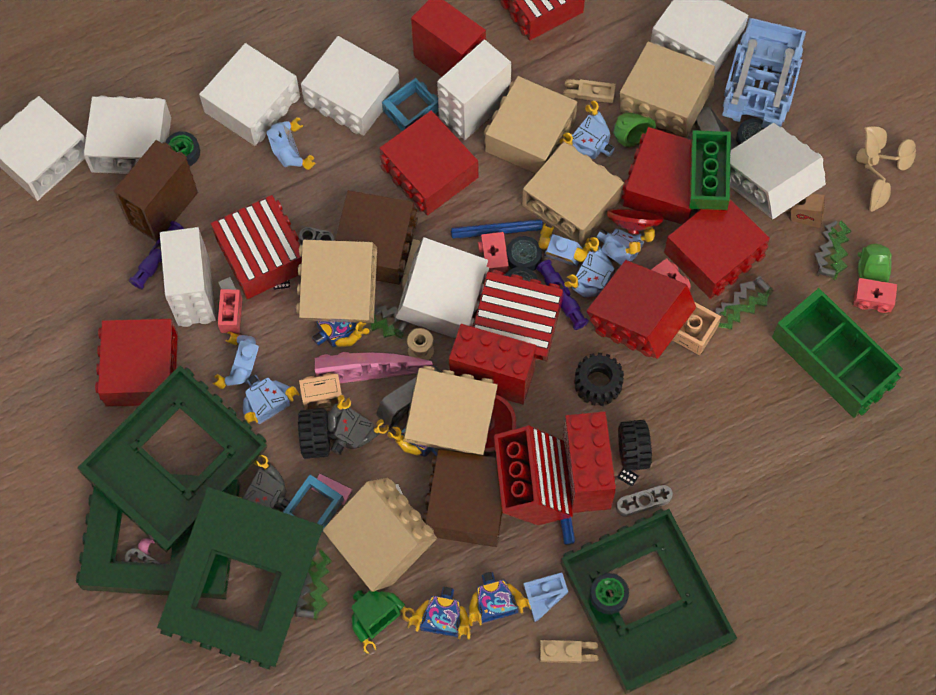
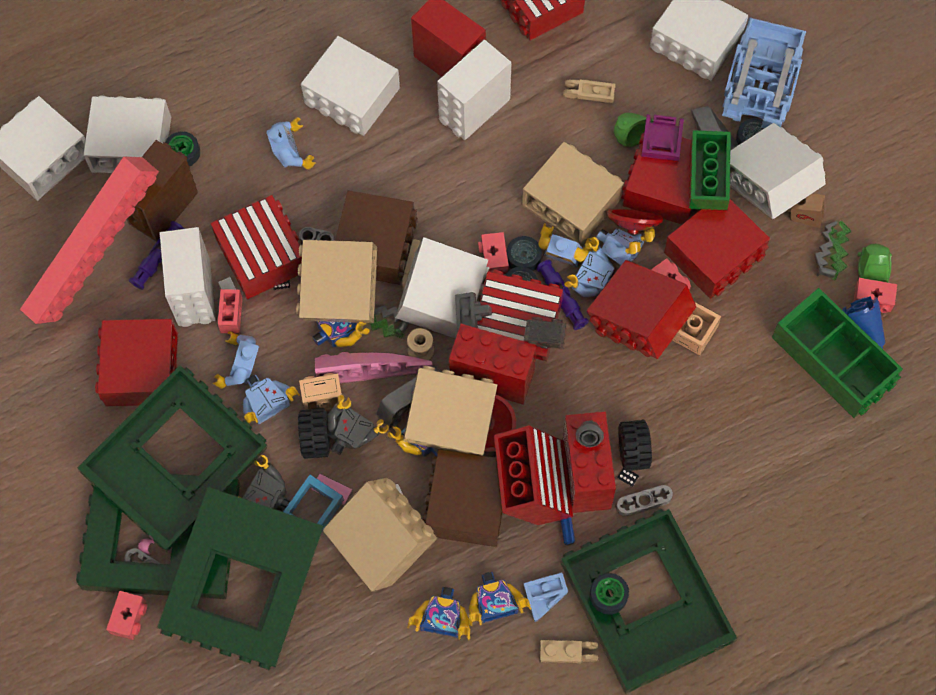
(89, 240): none -> coral brick
(124, 605): none -> coral brick
(250, 94): white brick -> none
(319, 603): clear neon green piece -> none
(374, 613): green torso -> none
(389, 104): dark azure window -> none
(429, 163): red brick -> none
(469, 311): none -> dark grey hinge
(507, 227): blue axle -> none
(529, 124): tan brick -> none
(545, 333): none -> clear smoke slope
(589, 434): none -> dark grey cone
(592, 135): light blue torso -> none
(604, 365): black tyre -> none
(662, 135): none -> magenta container
(667, 88): tan brick -> none
(737, 307): piece -> none
(867, 316): none -> blue cone
(876, 140): tan plant -> none

